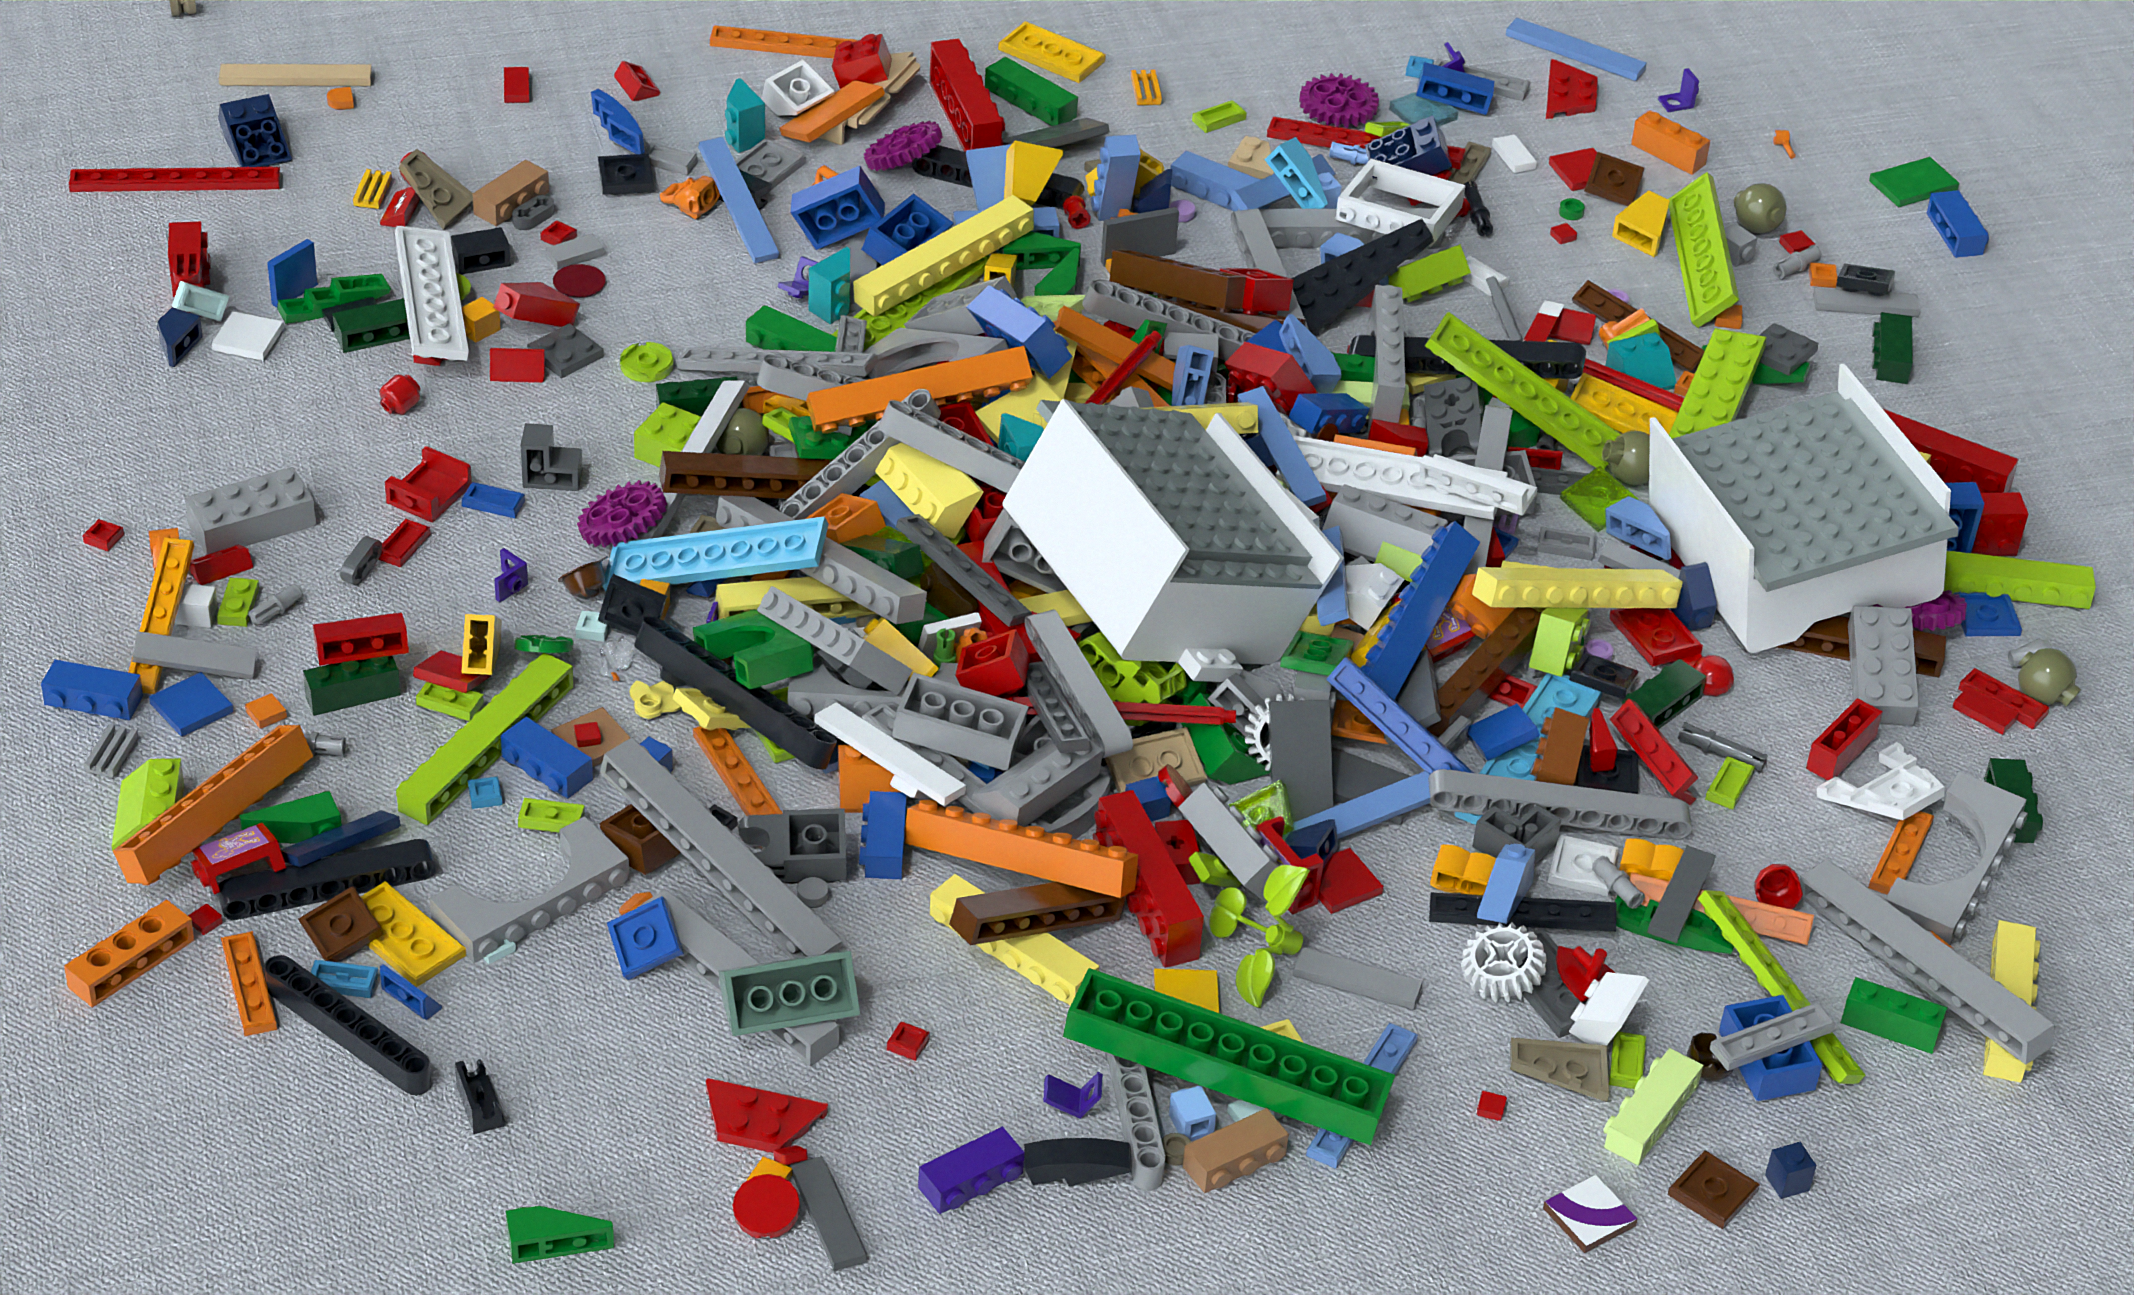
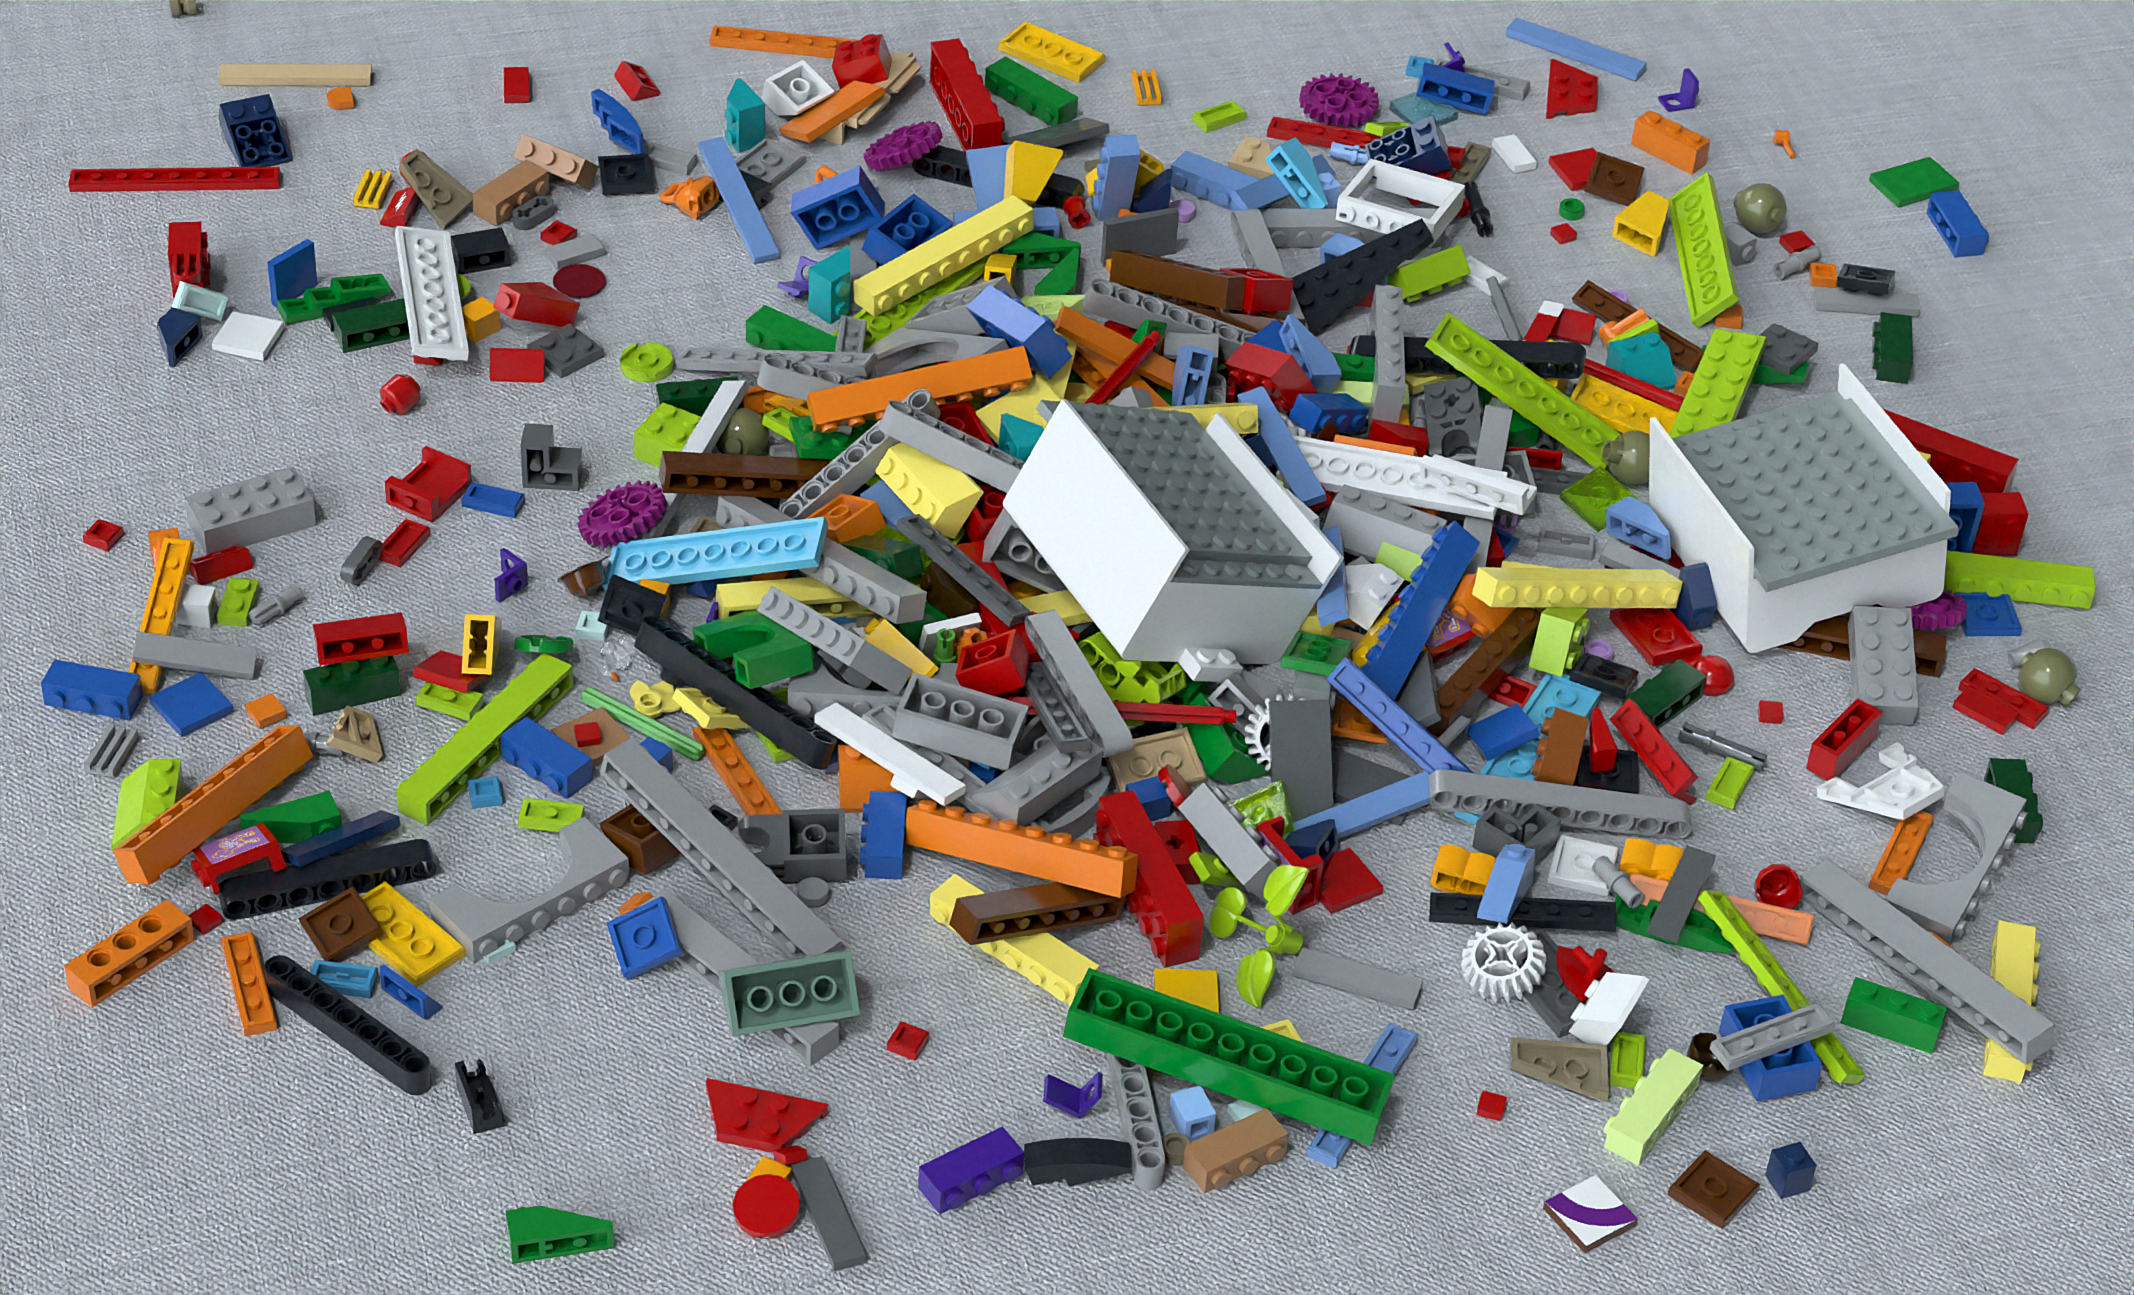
(356, 735): none -> tan wing
(556, 161): none -> brick
(643, 723): none -> bright green axle
(1770, 712): none -> red piece

